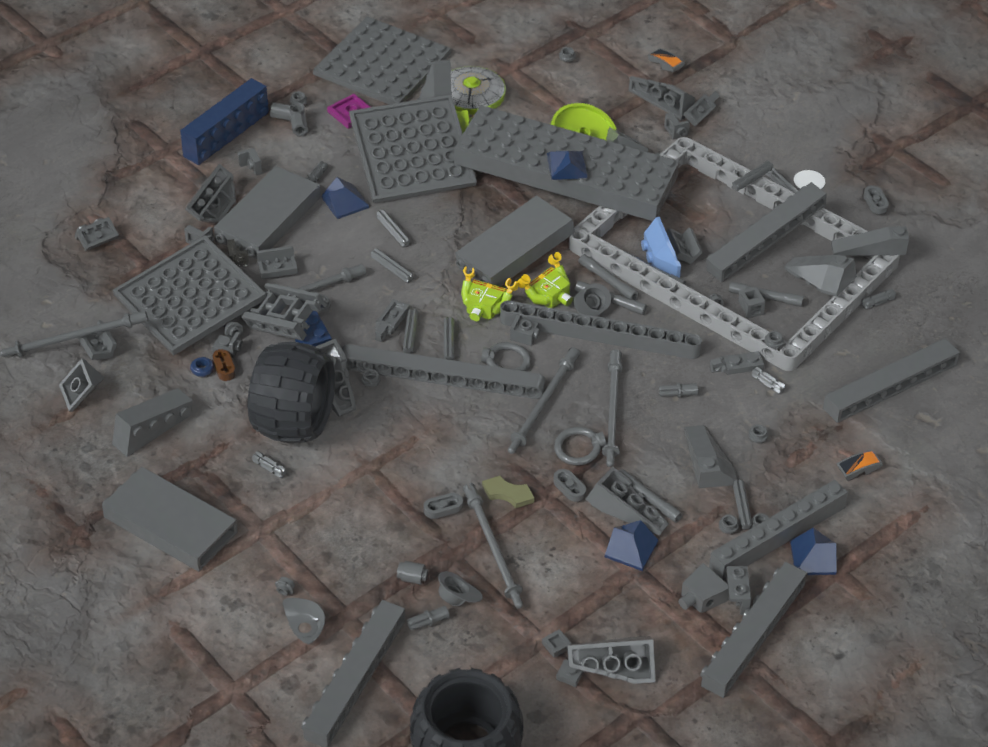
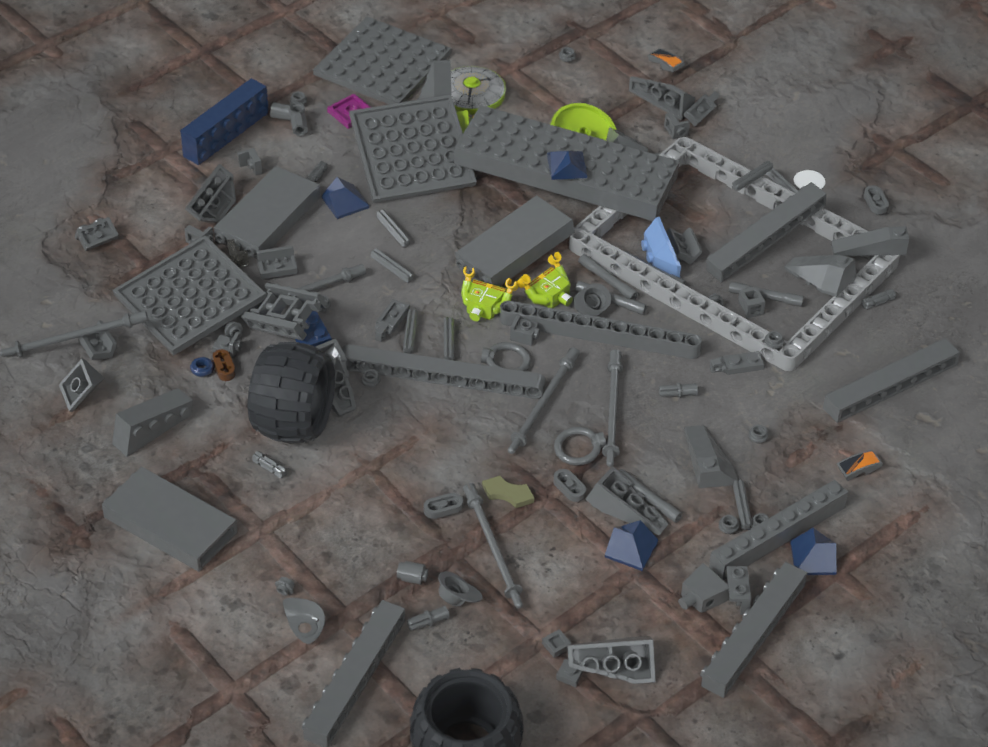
(768, 380): axle -> none

